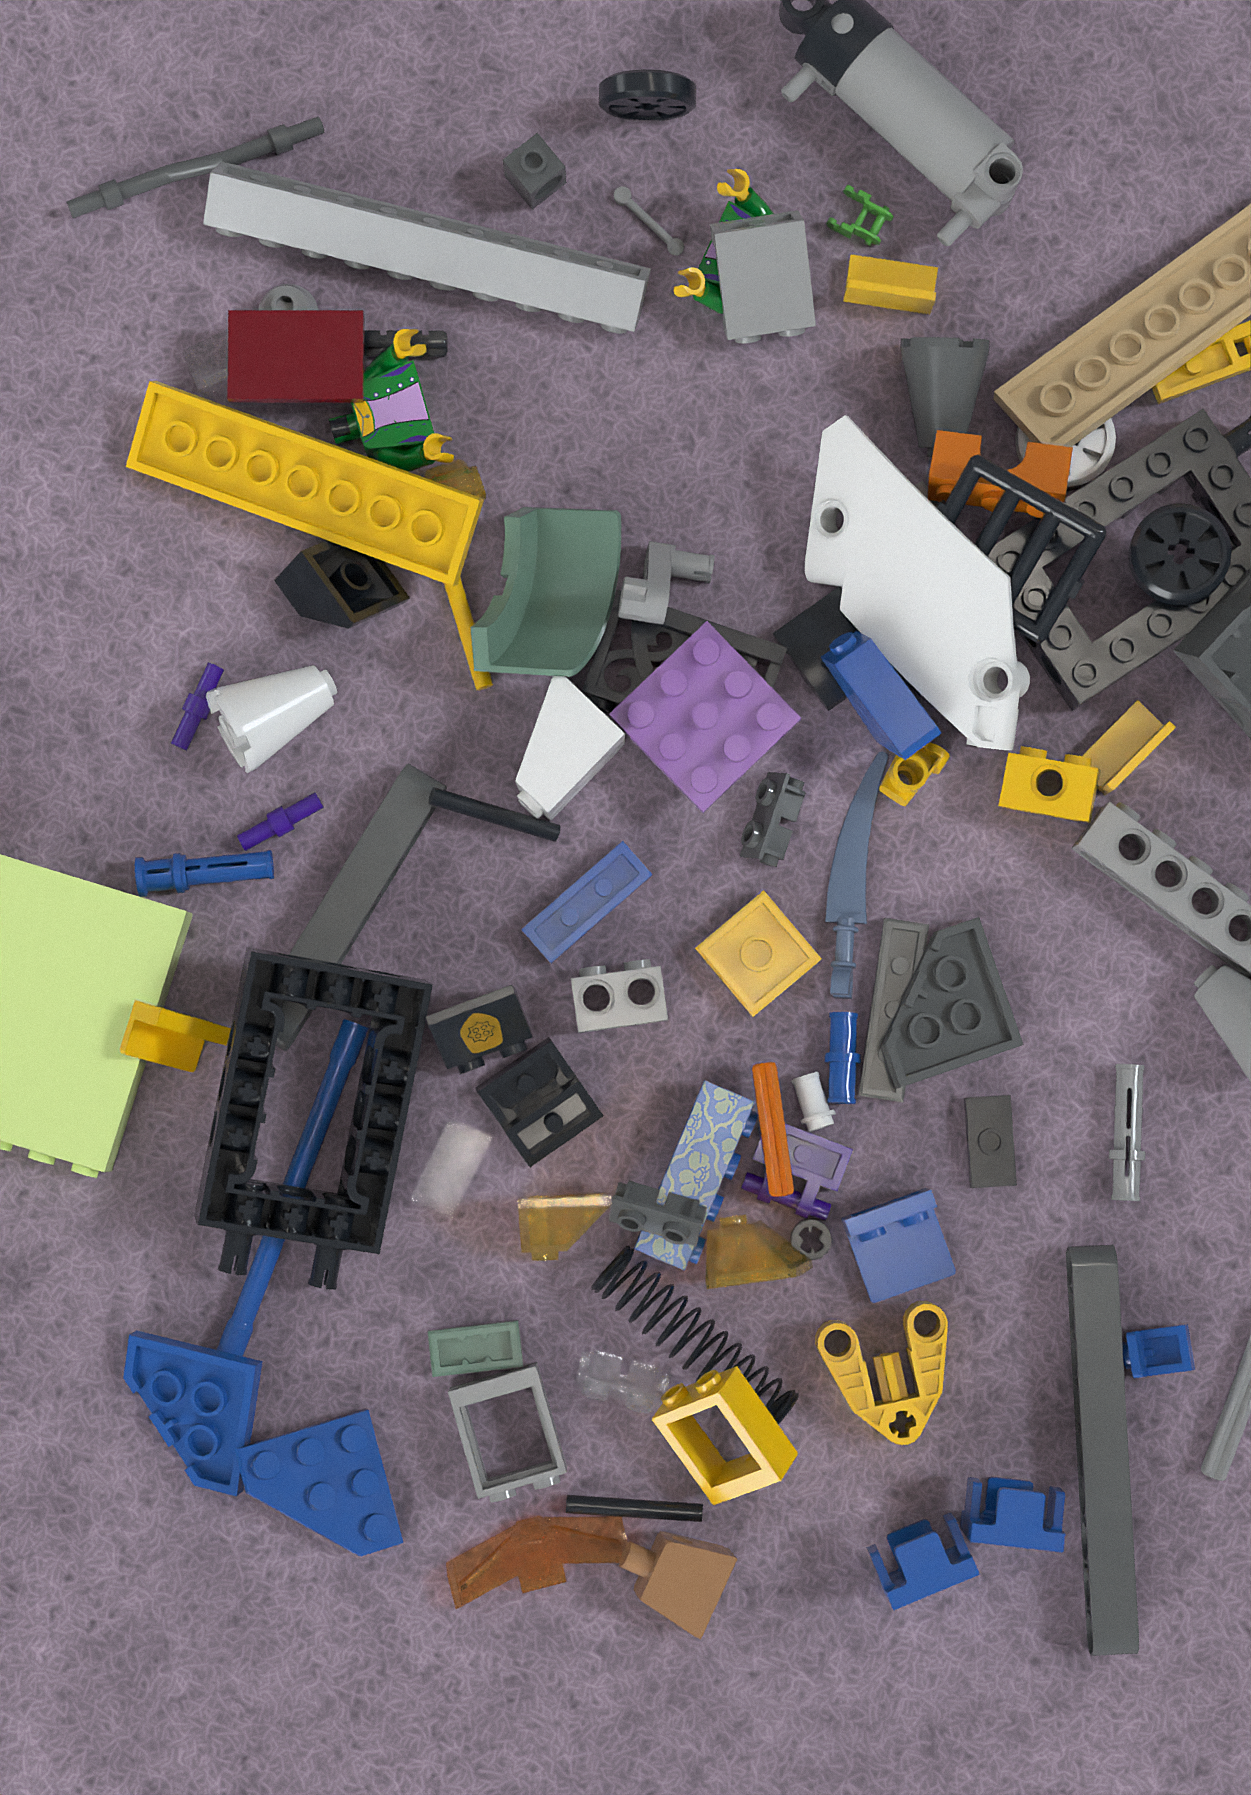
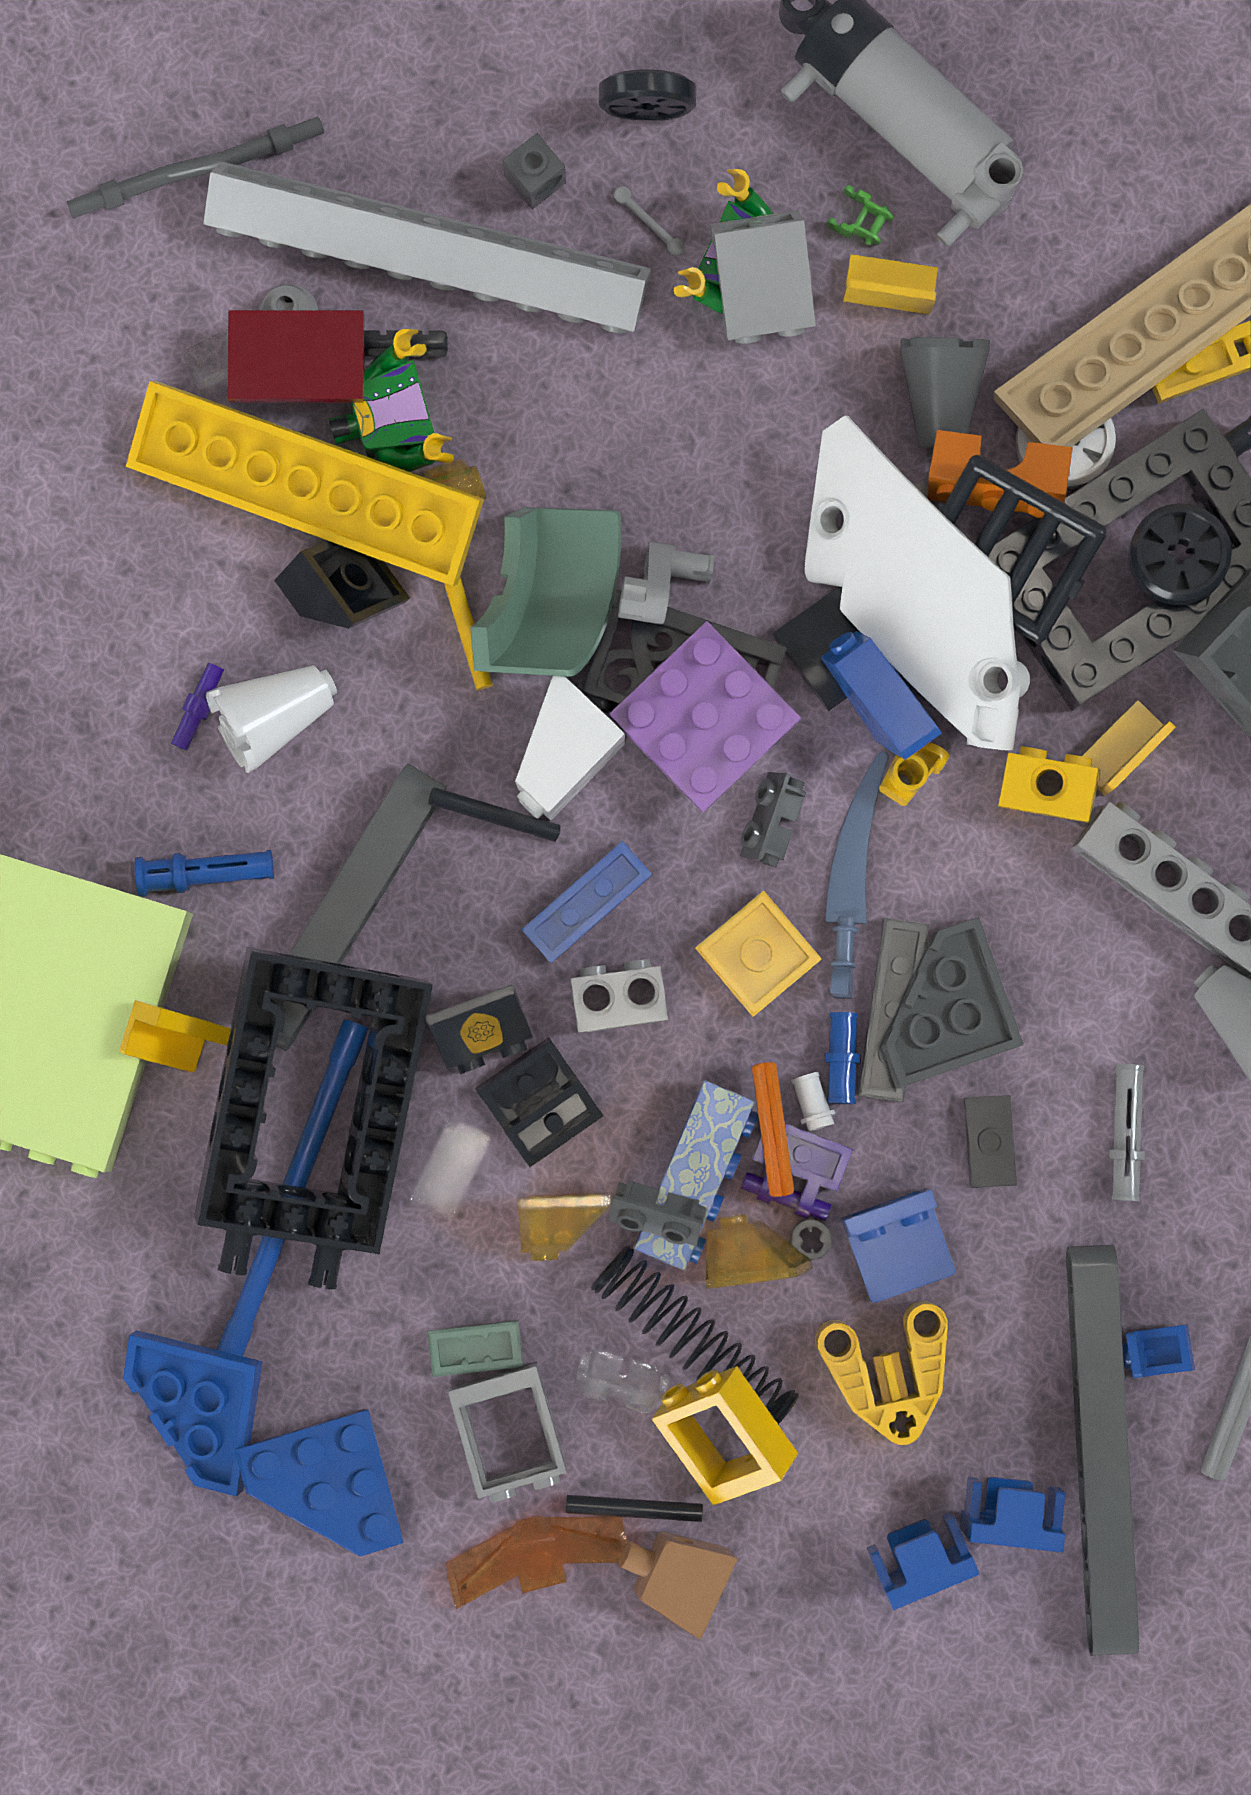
(280, 821): dark purple bar -> none

